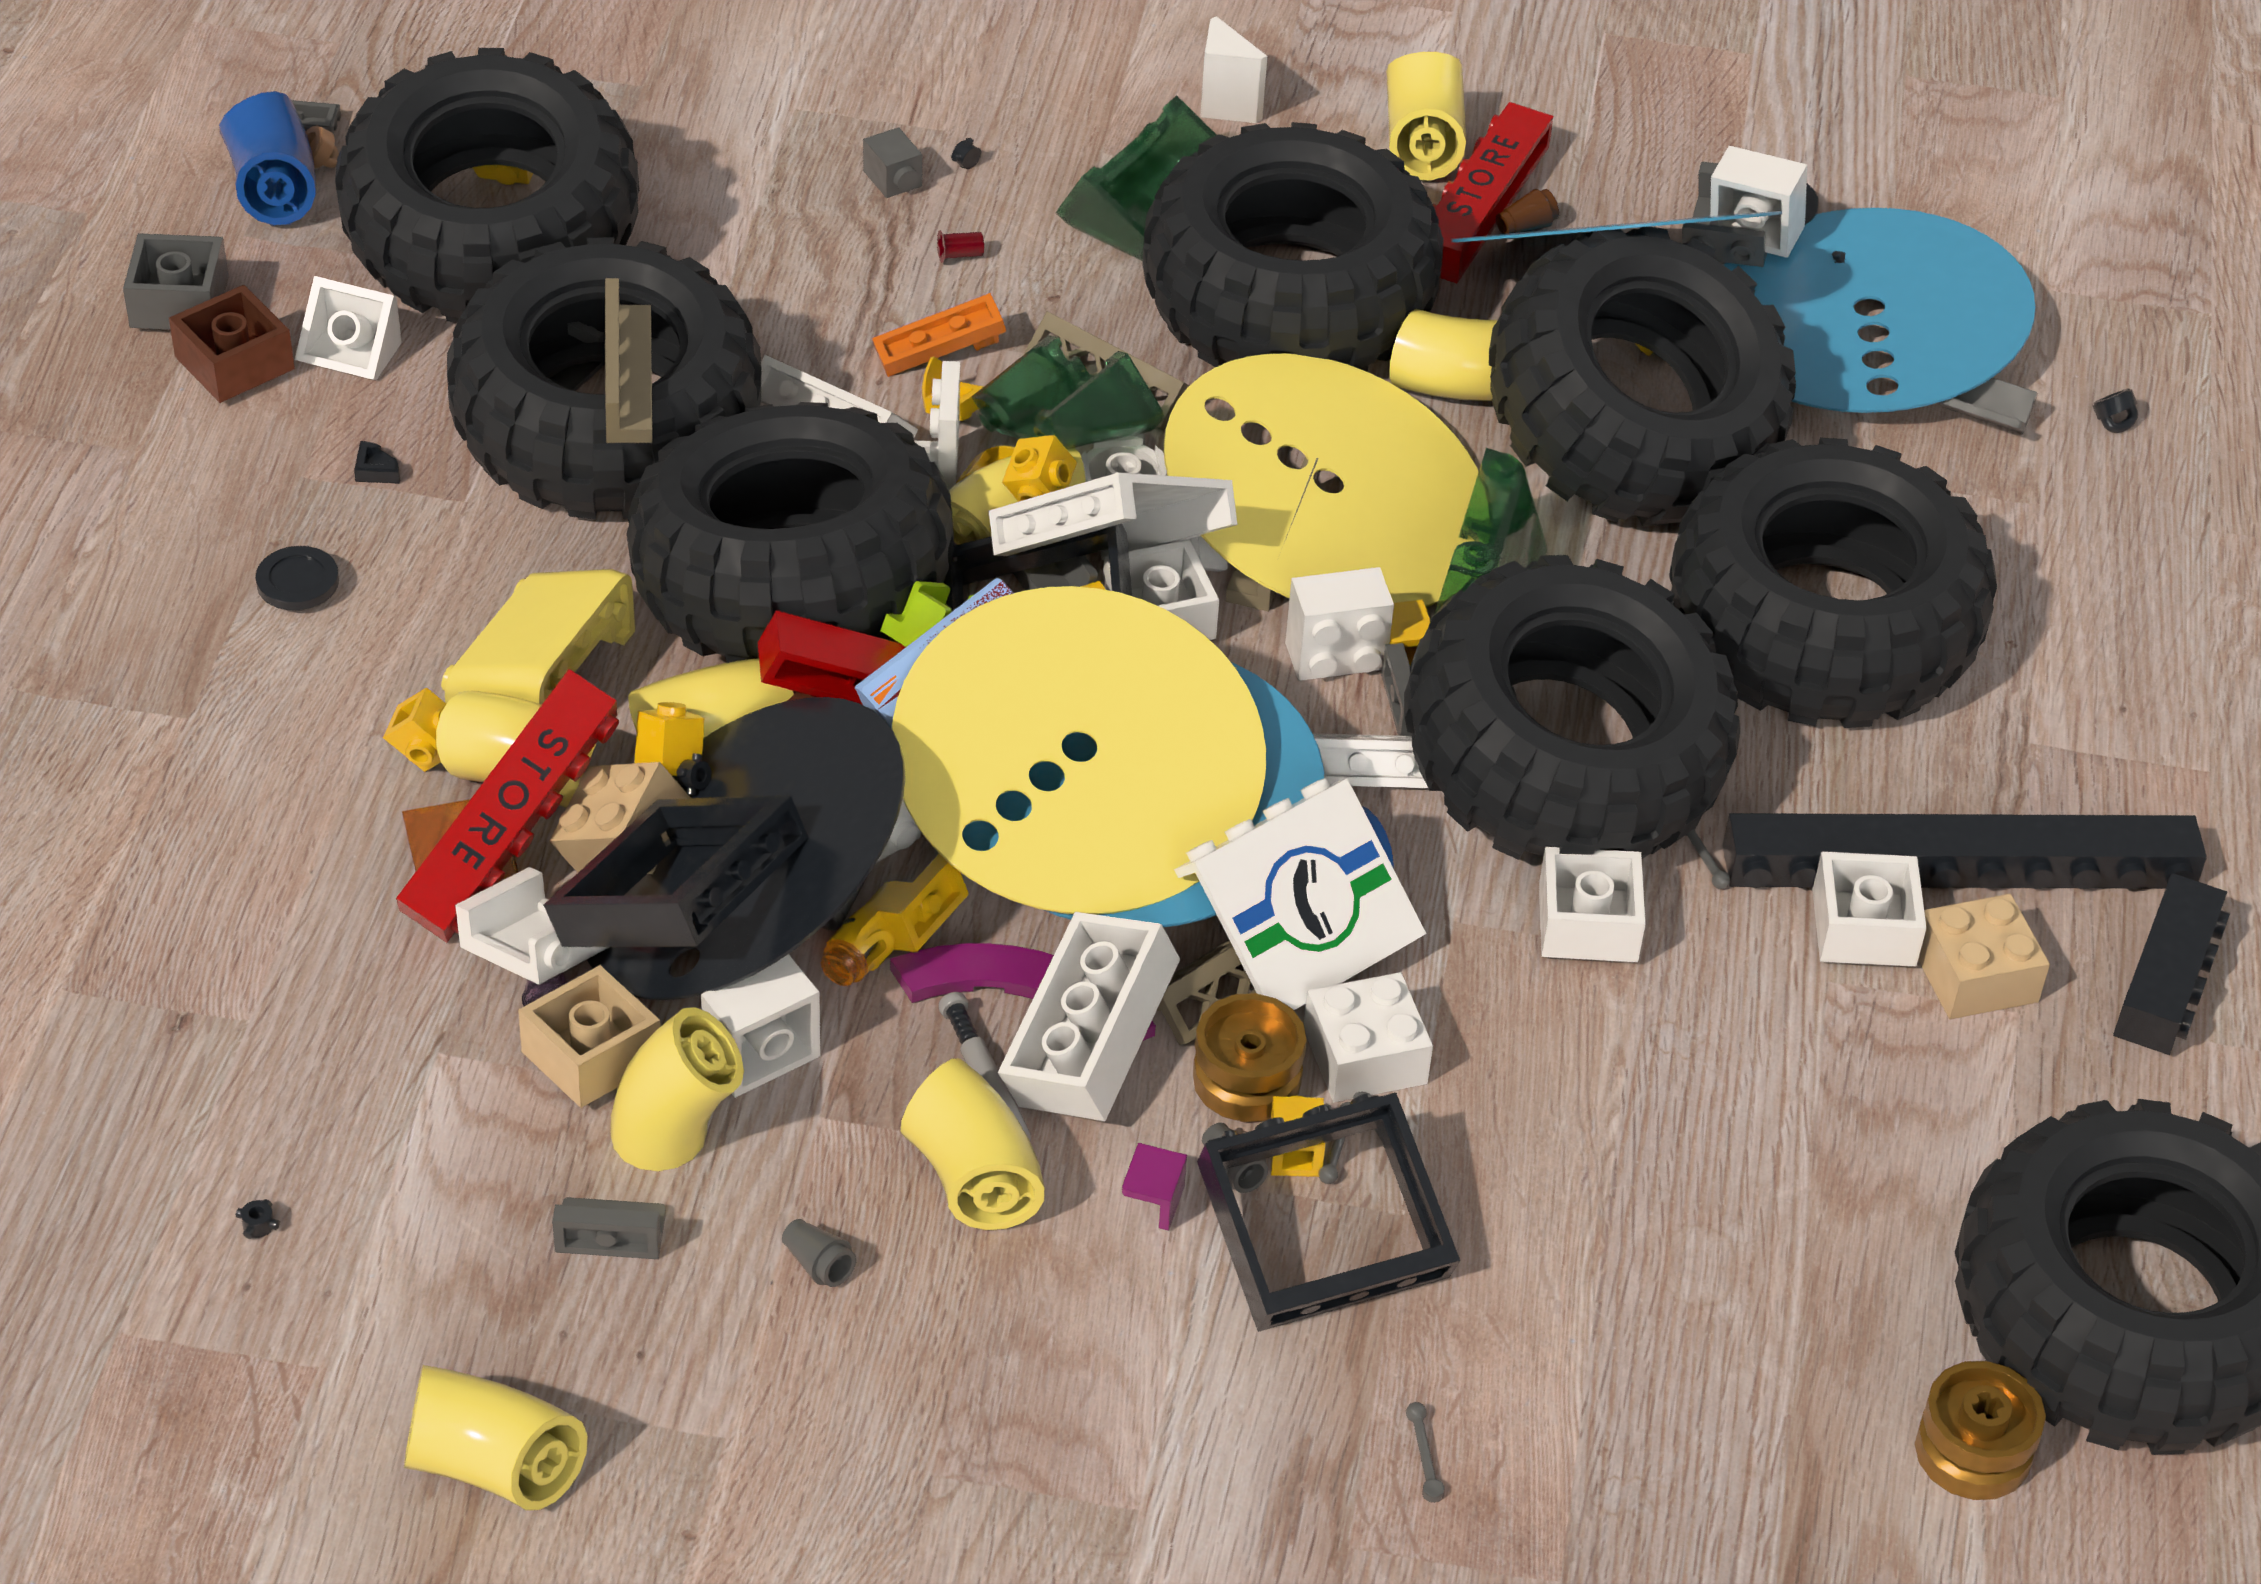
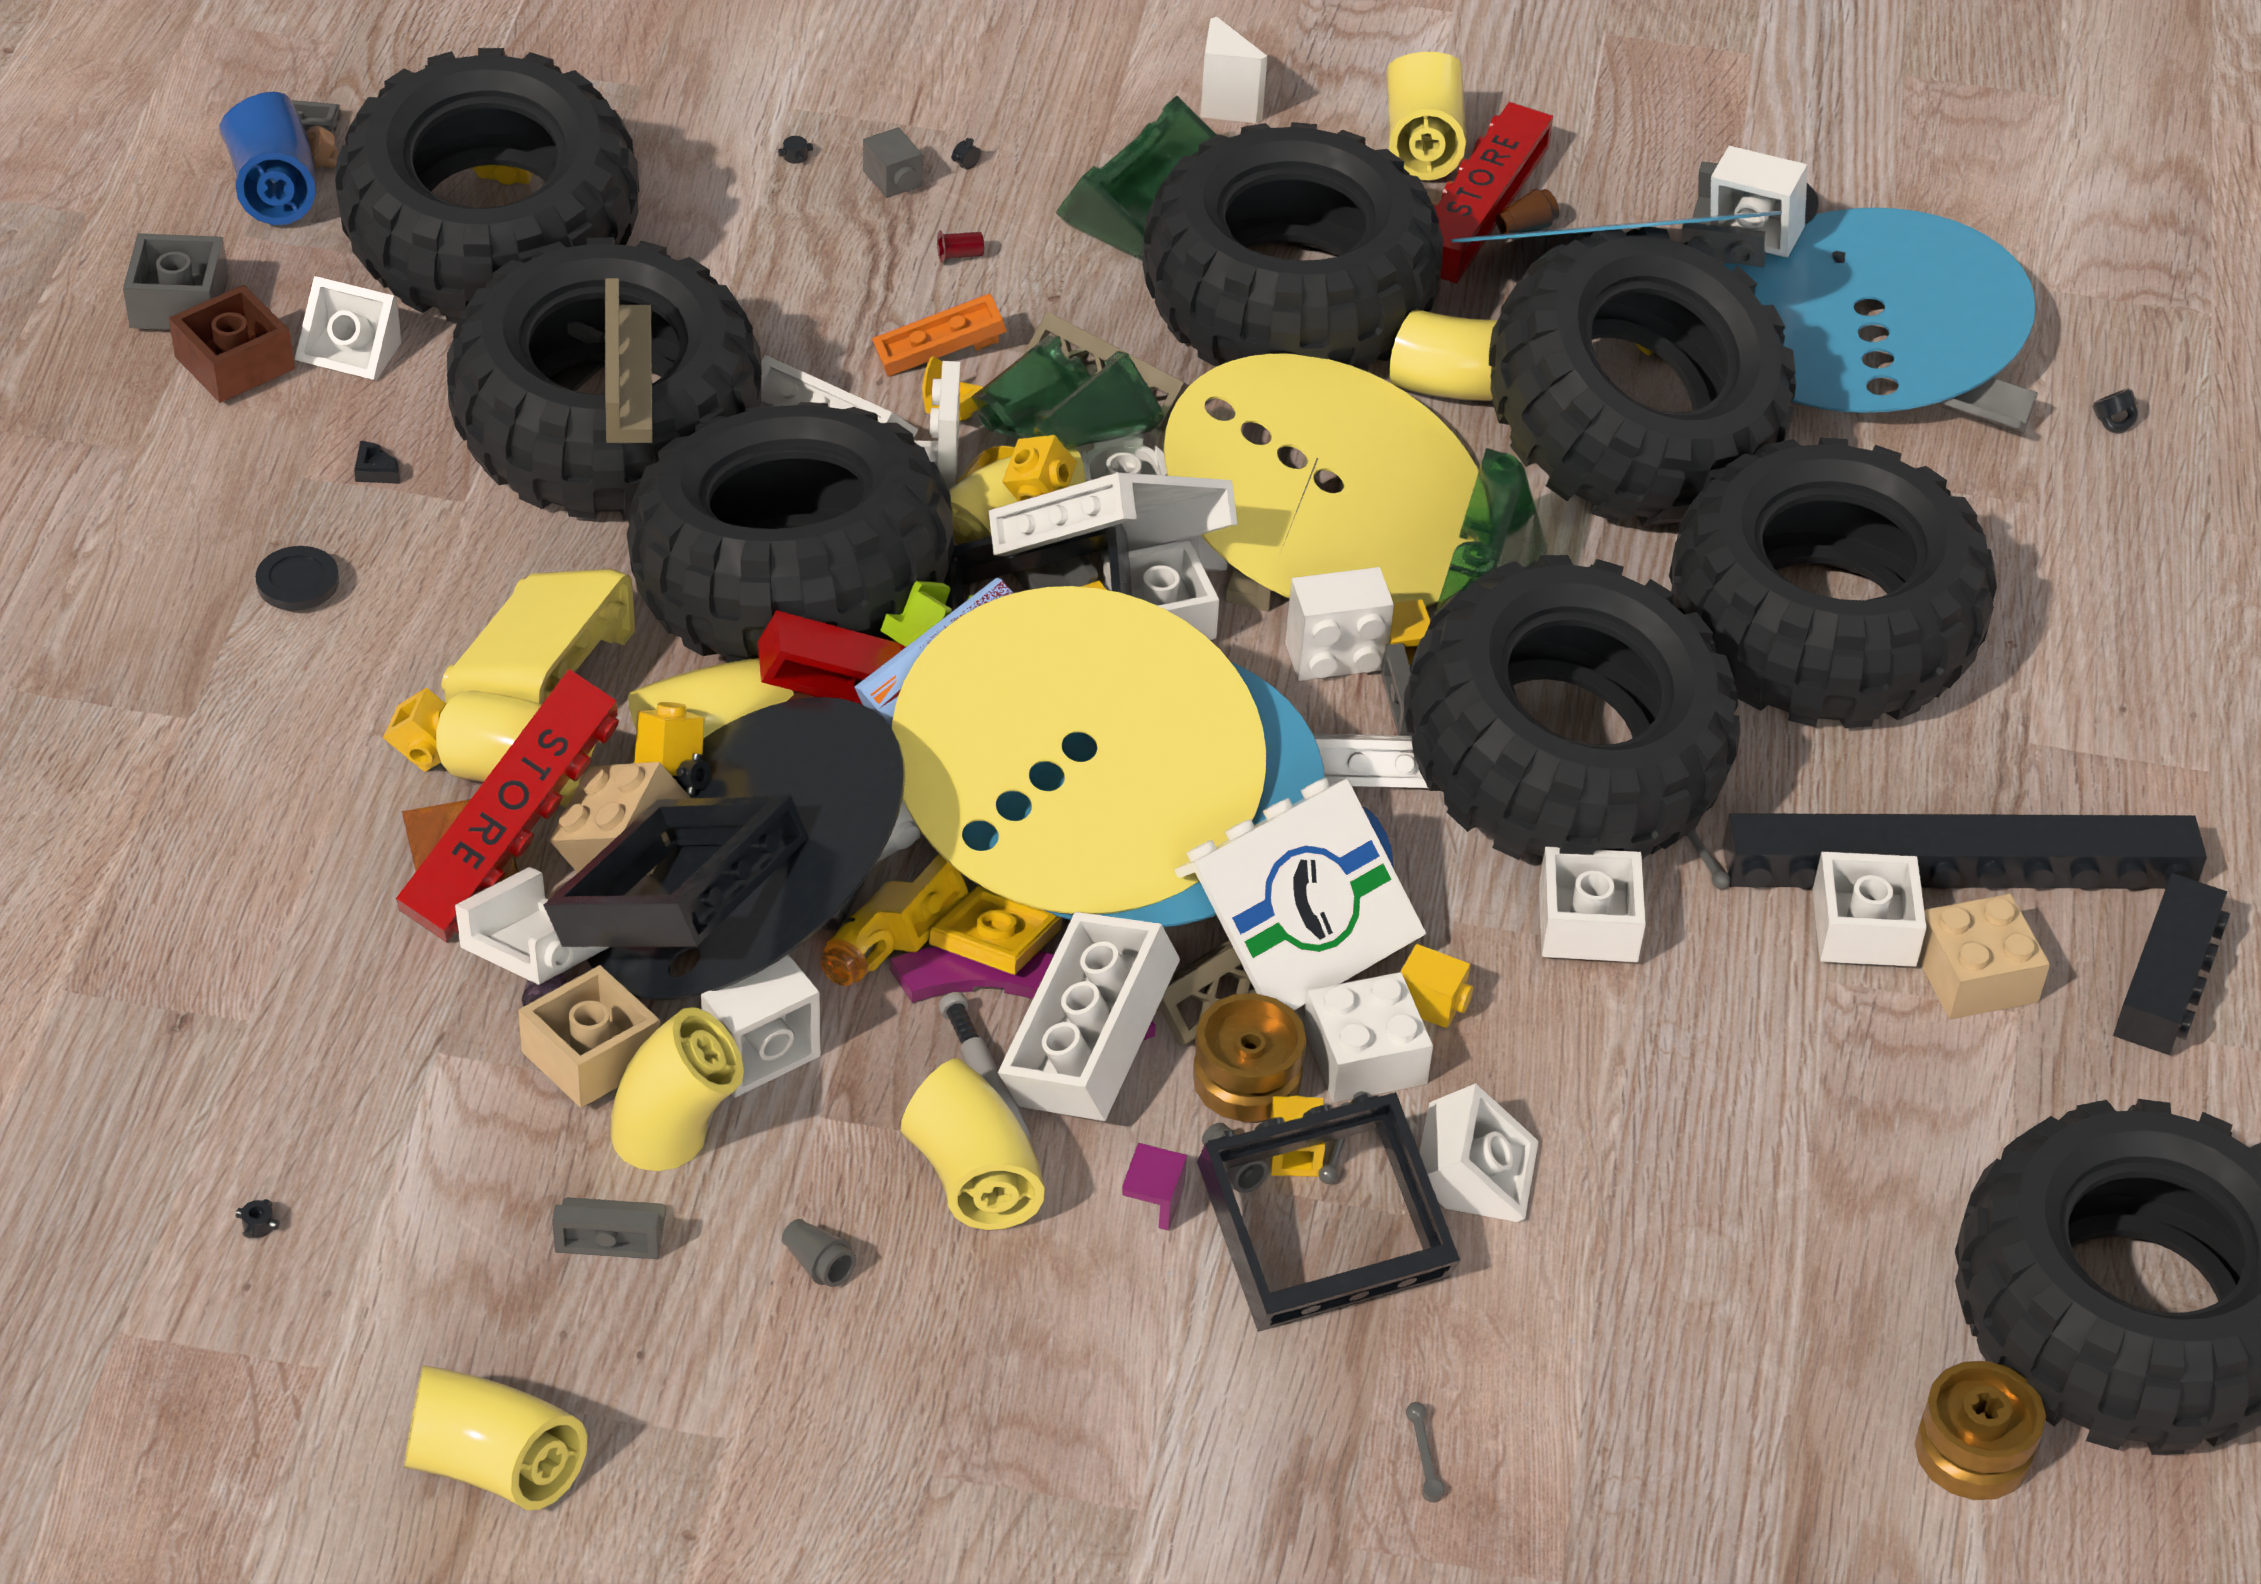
(795, 149): none -> black piece
(995, 930): none -> yellow tile
(1437, 984): none -> yellow brick
(1478, 1155): none -> white slope

